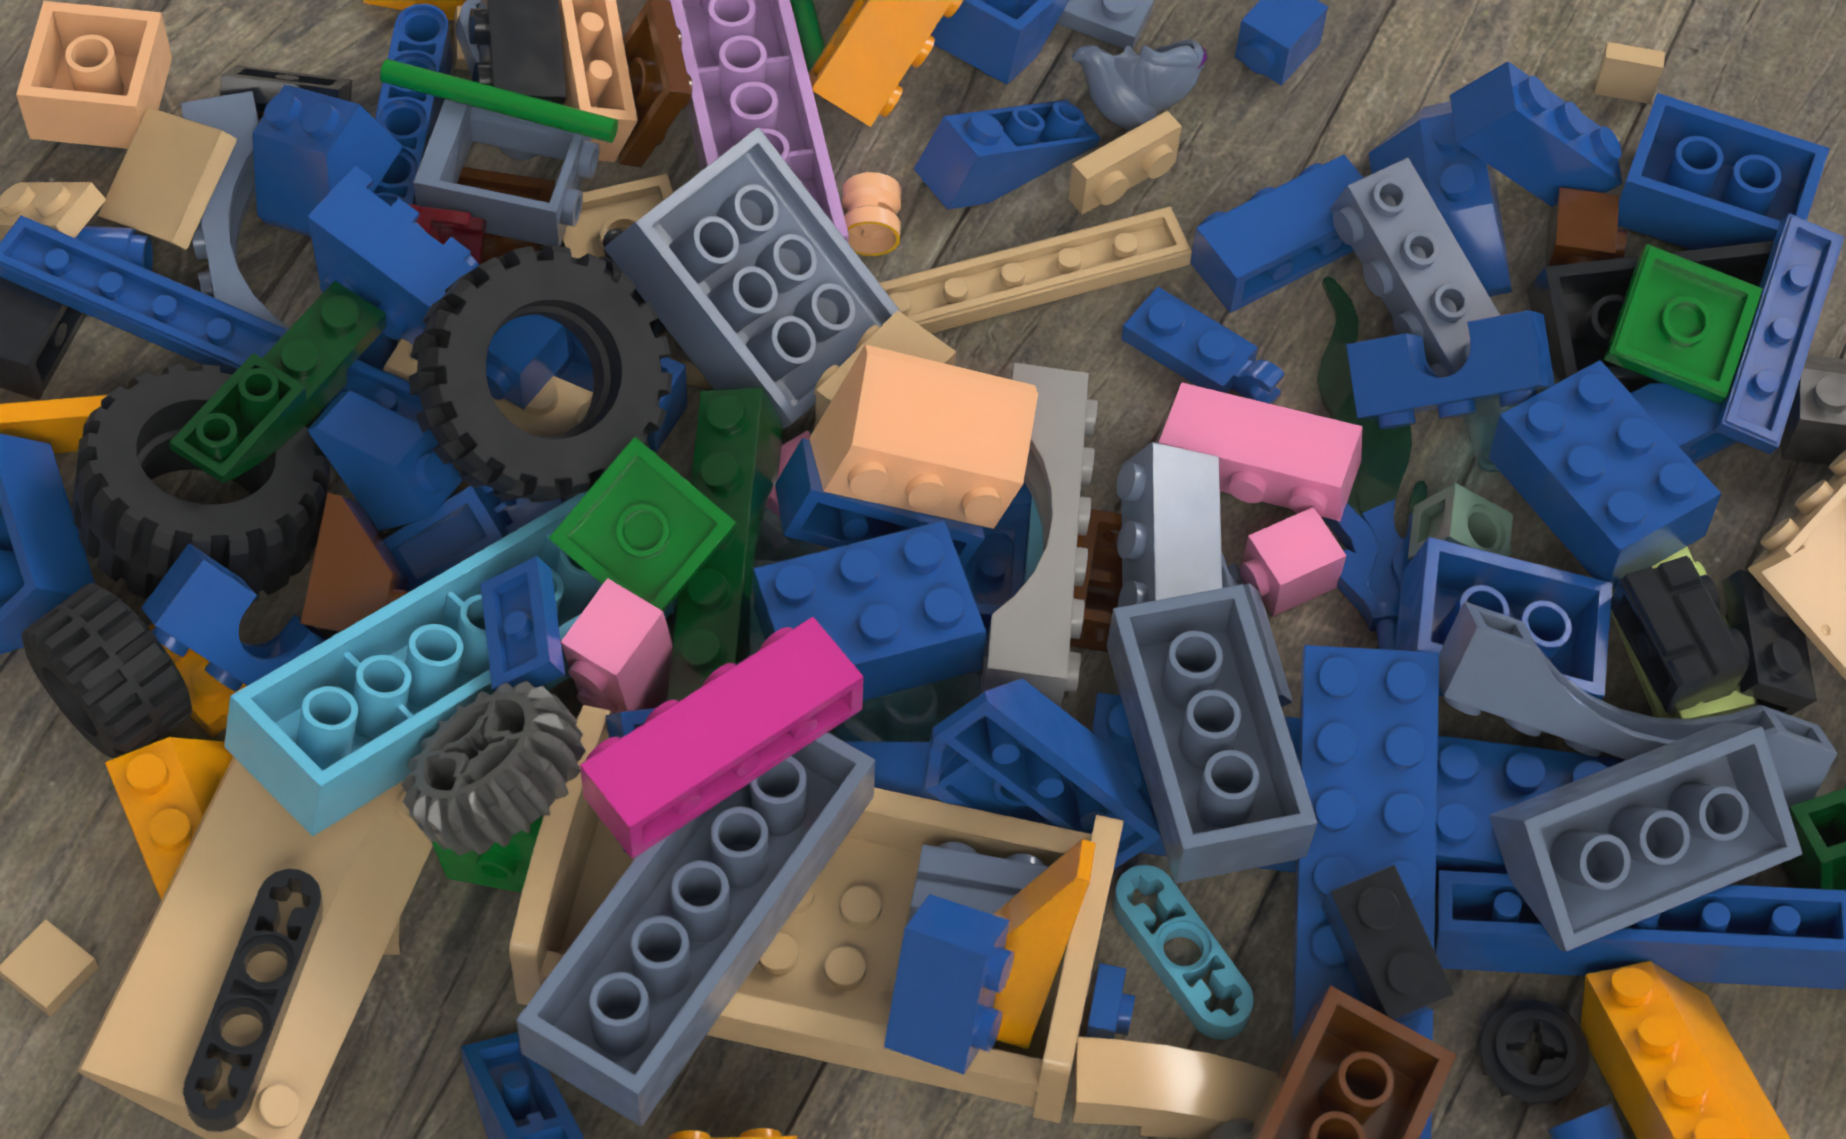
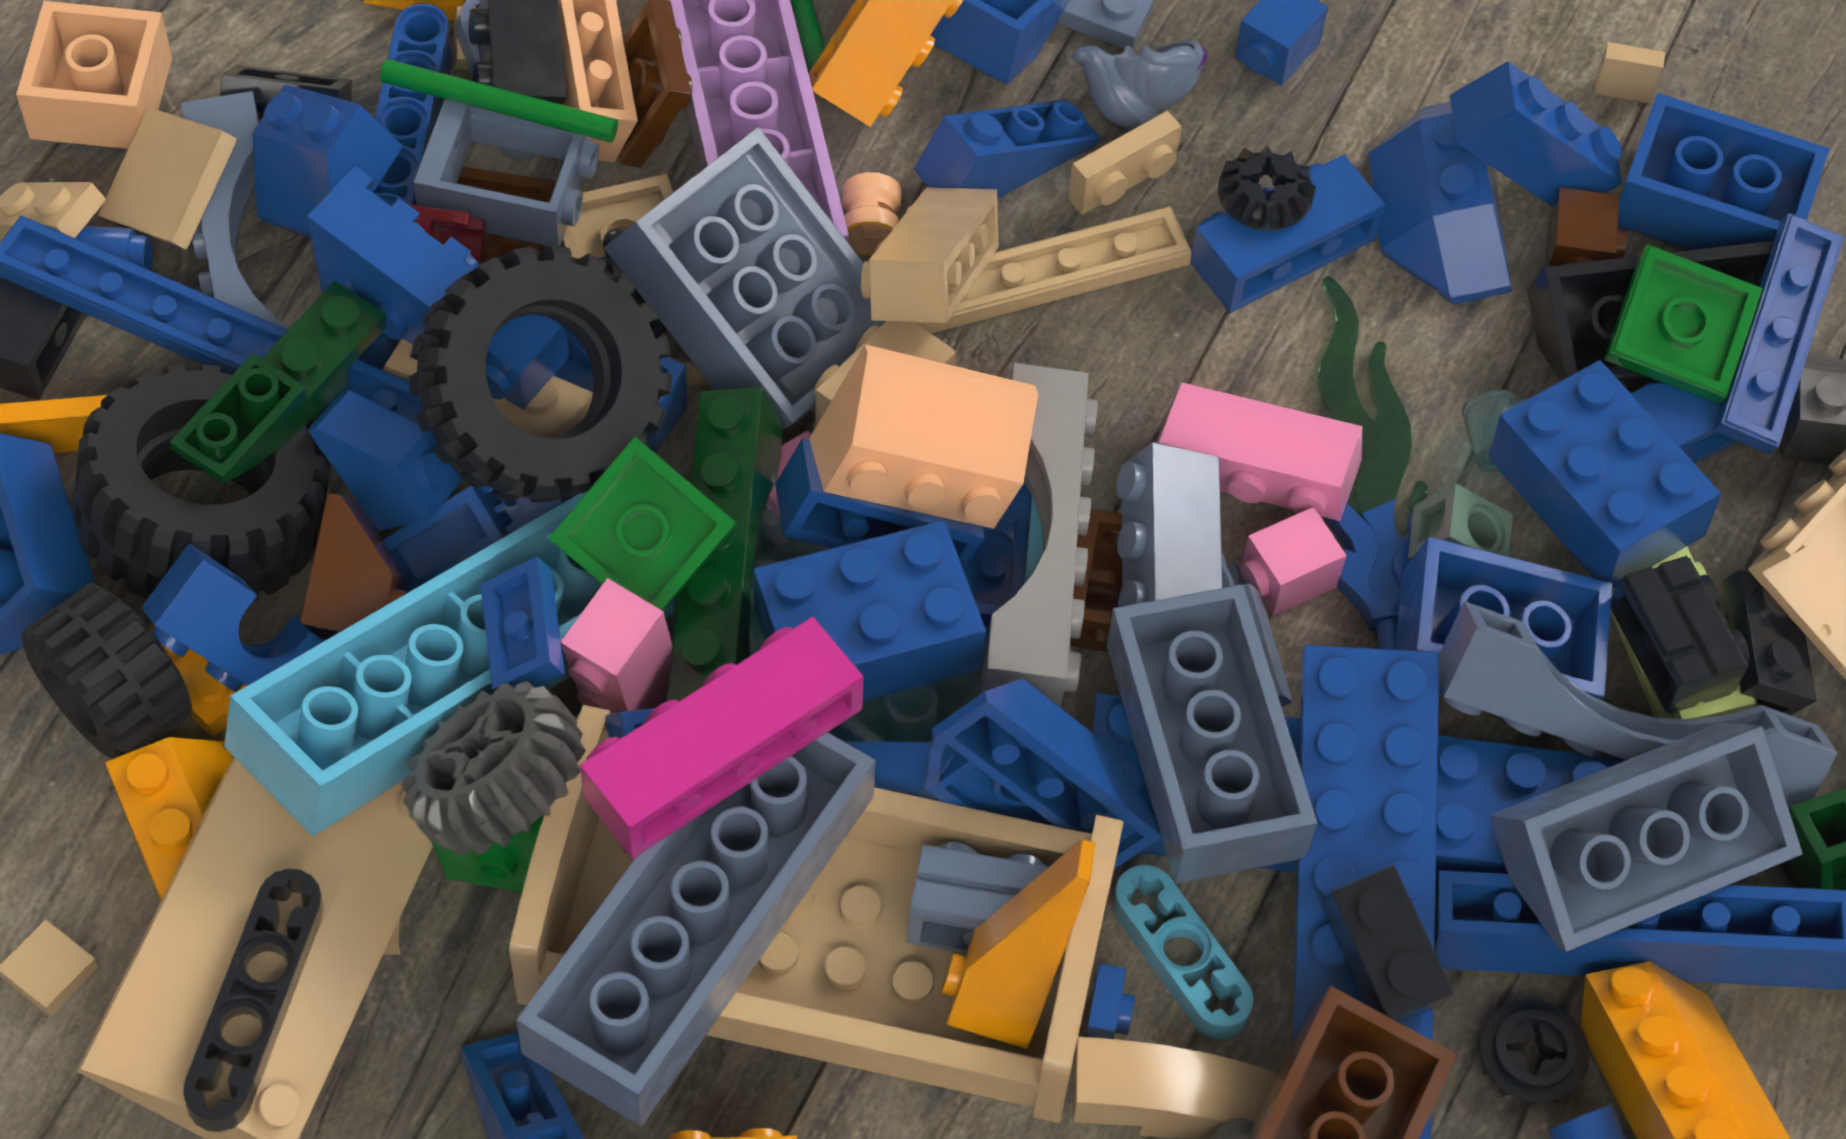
(932, 256): none -> tan brick
(948, 984): blue brick -> none
(1200, 348): blue plate -> none
(1243, 195): none -> black gear
(1413, 262): sand blue brick -> none
(1505, 362): blue arch -> none

